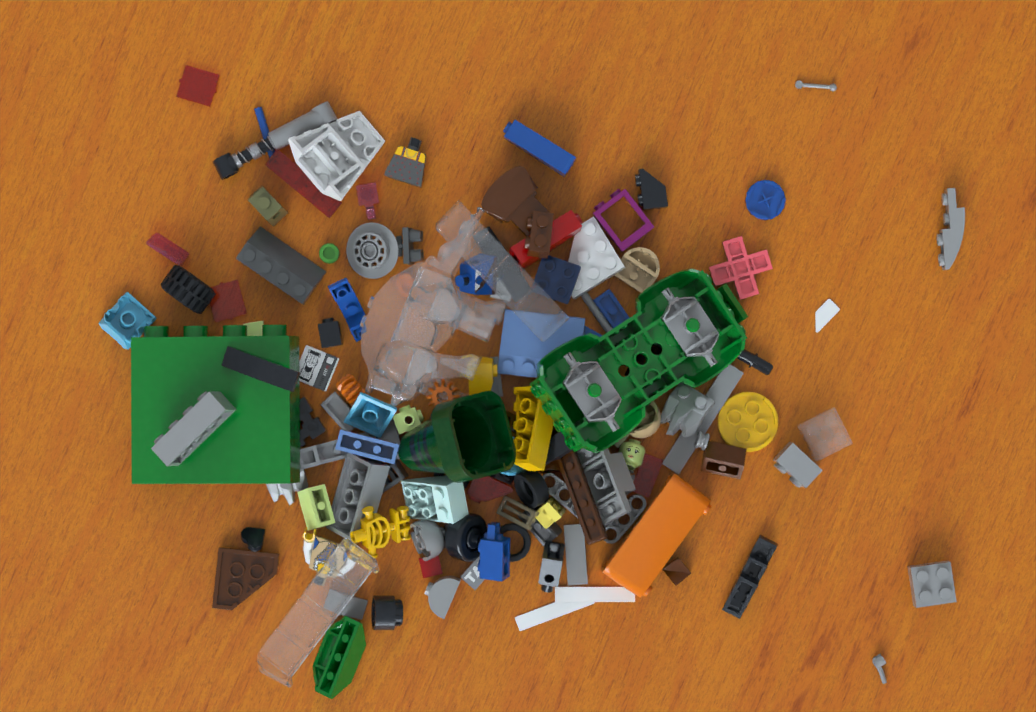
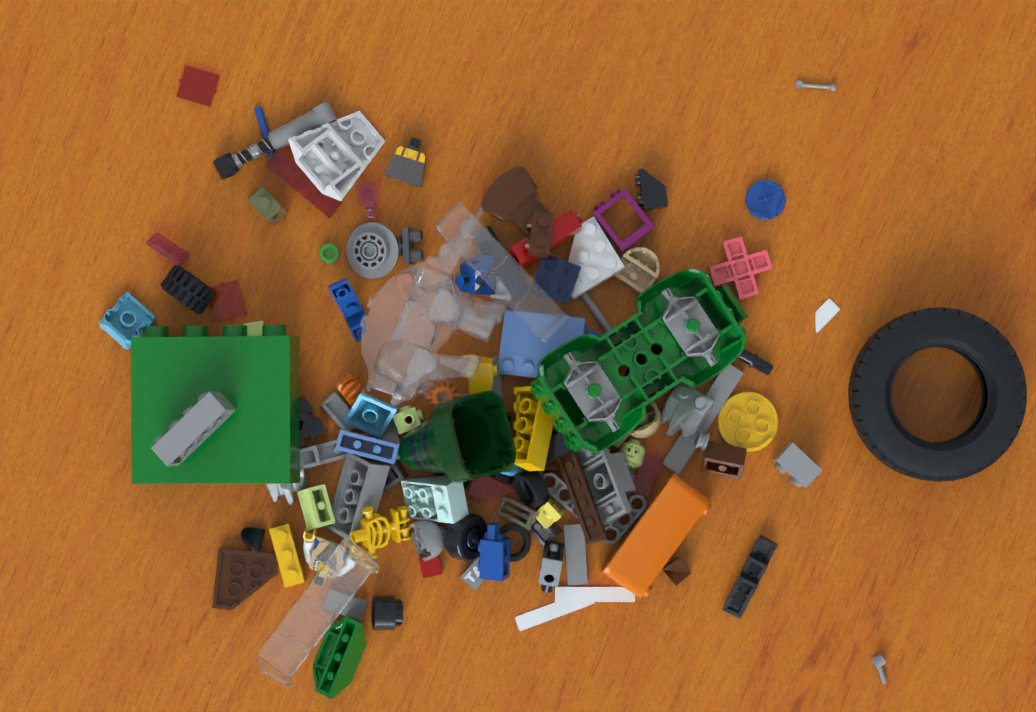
(260, 369): black slope -> none
(281, 265): dark grey slope -> none
(287, 556): none -> yellow arch
(316, 368): sticker -> none
(330, 333): black brick -> none
(441, 594): light grey brick -> none
(539, 147): blue slope -> none
(611, 308): blue tile -> none
(824, 434): clear brick -> none
(931, 584): light grey brick -> none
(950, 238): light grey slope -> none
(1001, 402): none -> black tyre

